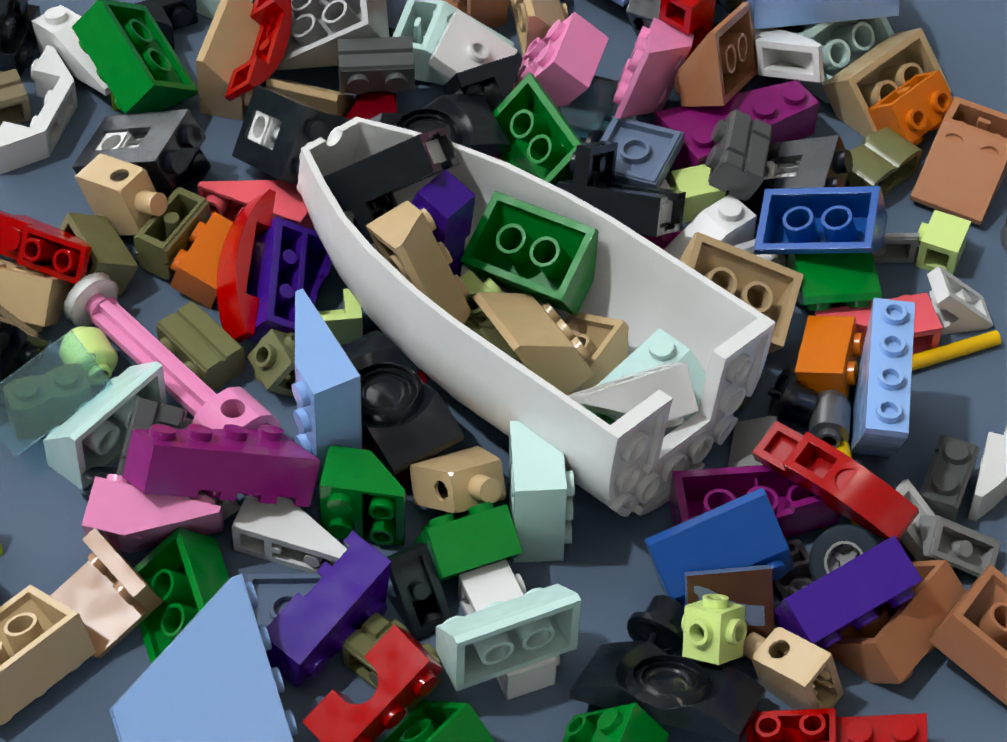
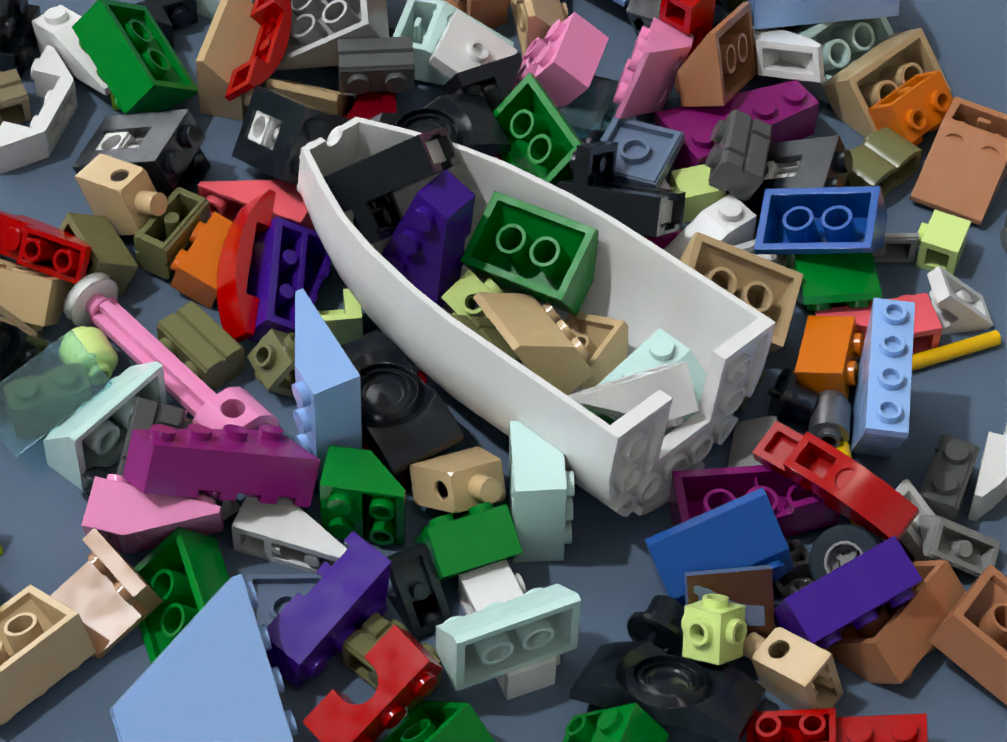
(409, 245): tan slope -> none

